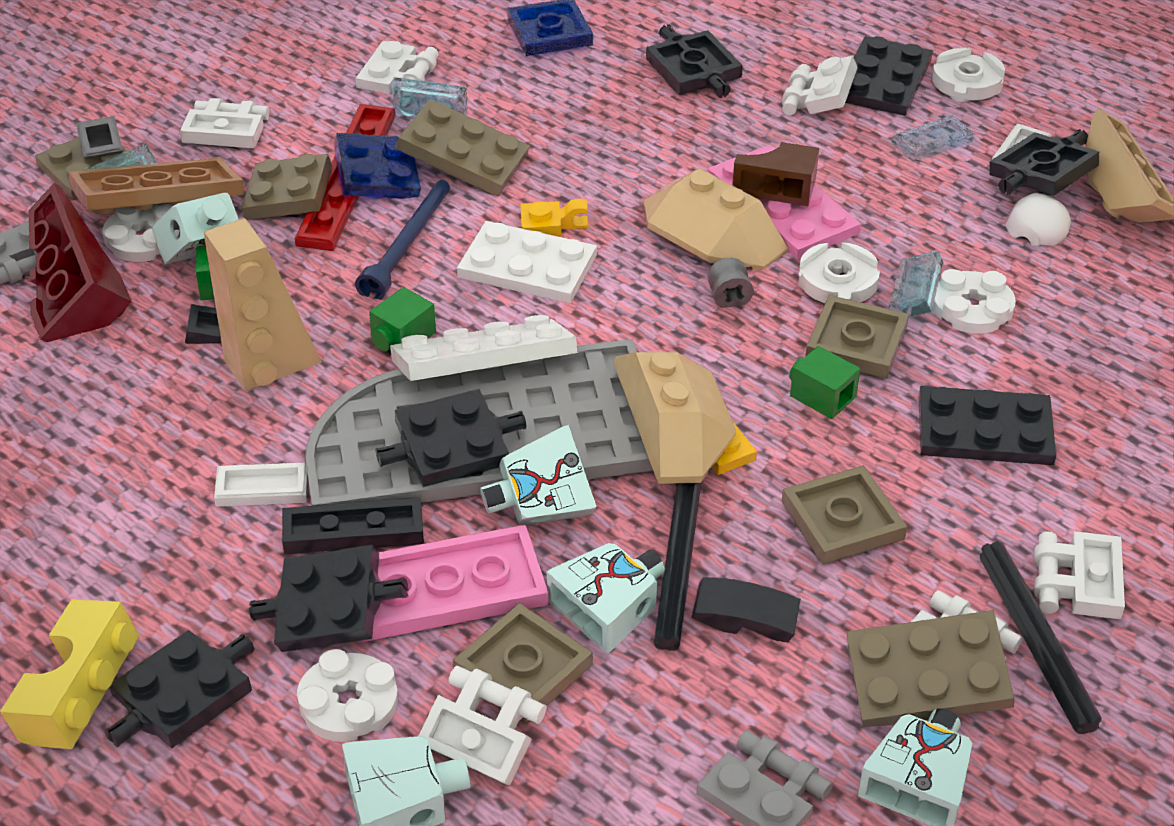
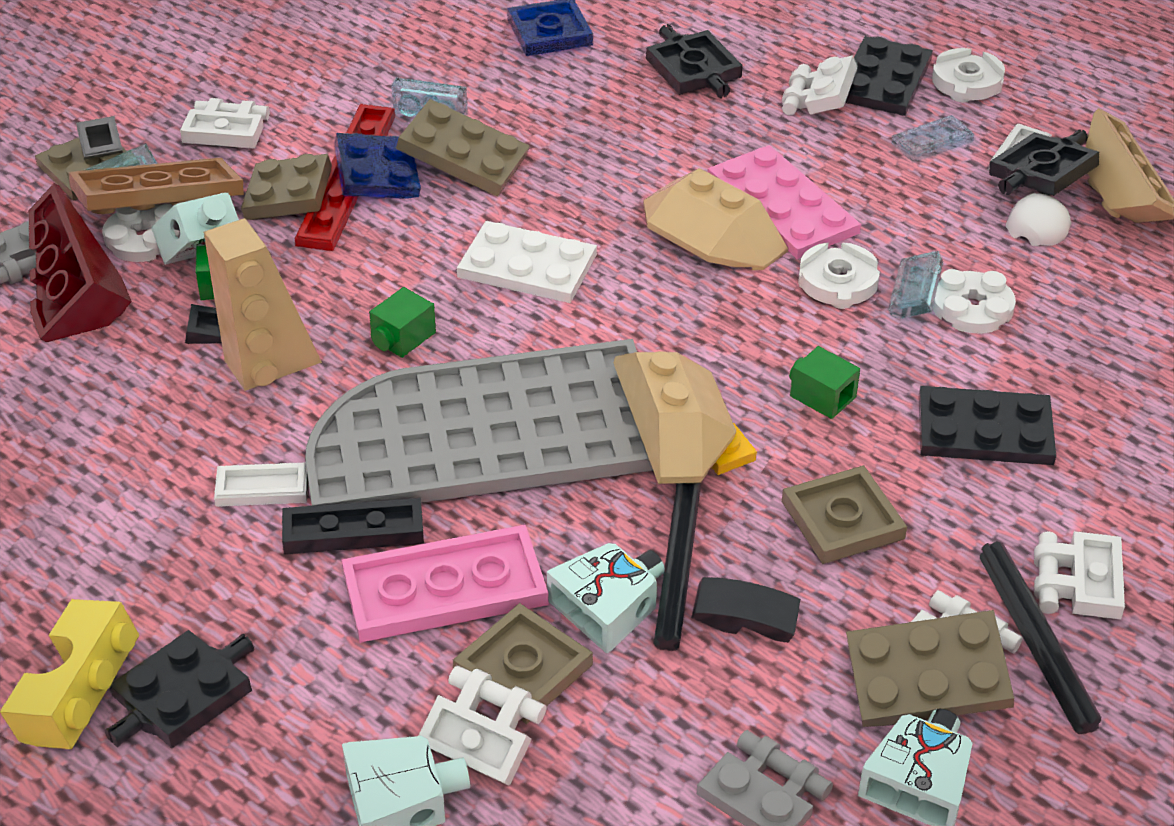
(328, 598): black plate -> none
(341, 672): white plate -> none
(378, 276): dark blue piece -> none
(392, 61): white plate -> none
(450, 437): black plate -> none
(492, 347): white plate -> none
(542, 481): light aqua torso -> none
(550, 218): yellow plate -> none
(730, 283): flat silver wheel -> none
(778, 175): reddish brown arch -> none
(860, 334): dark tan plate -> none

